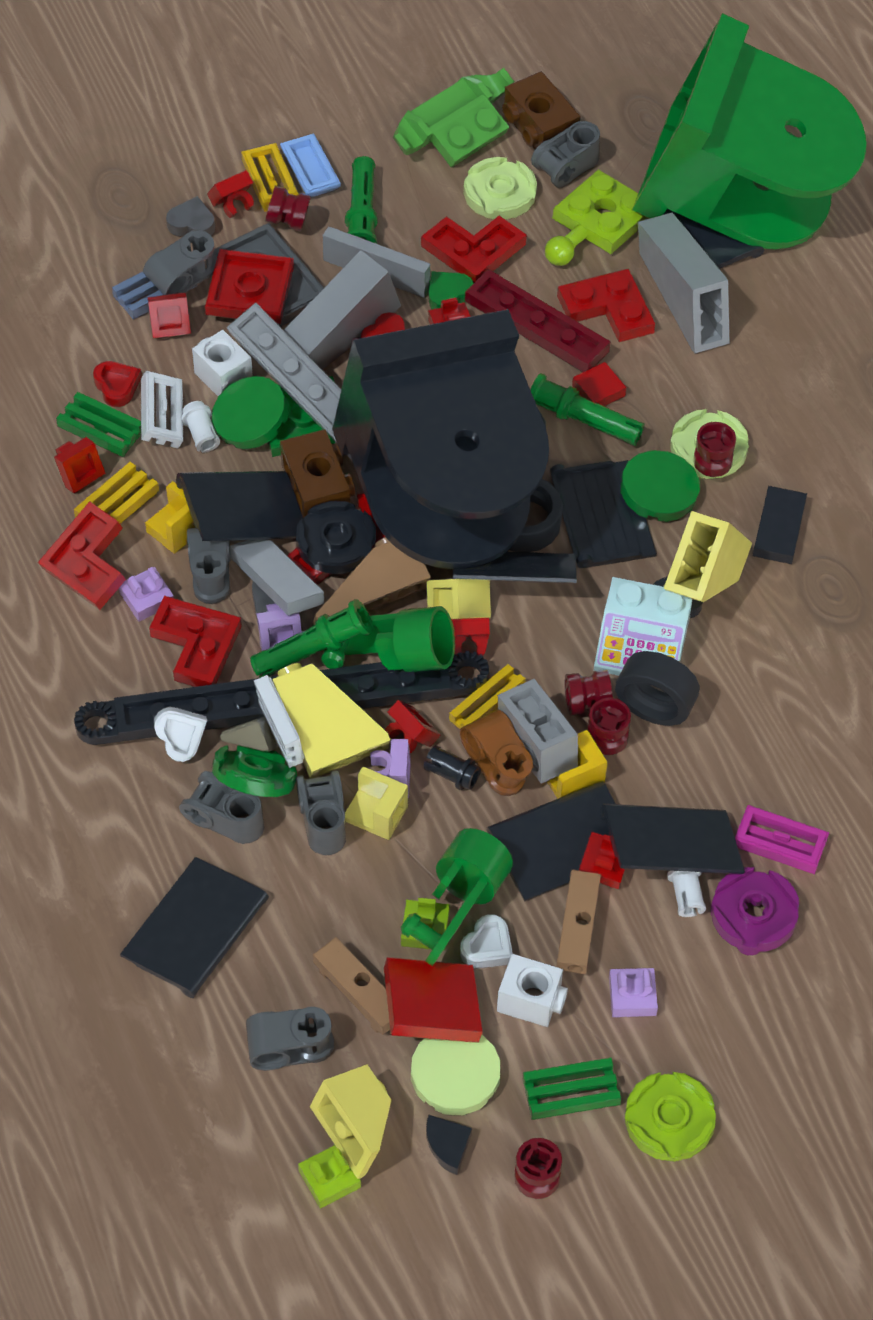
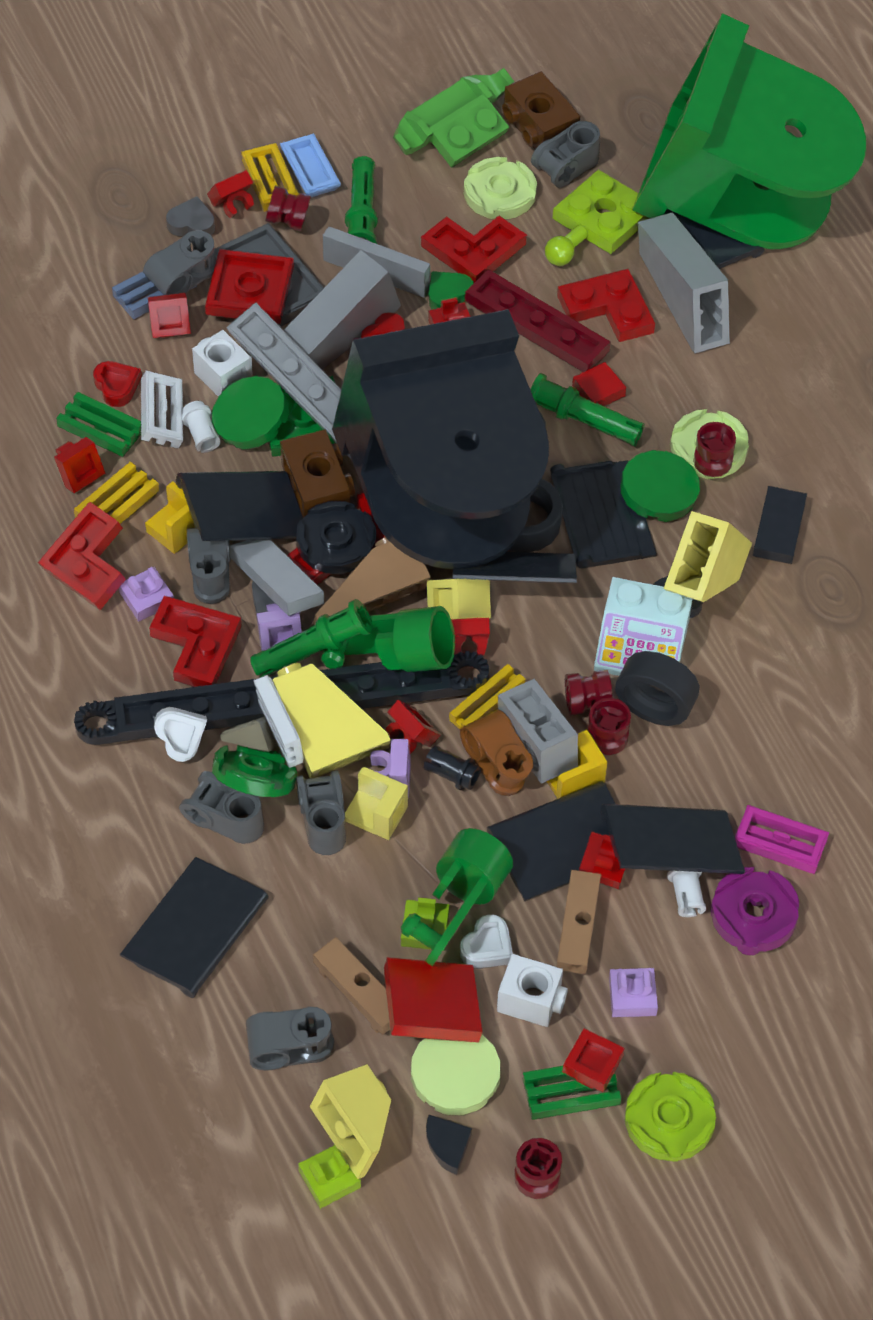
(593, 1060): none -> red tile

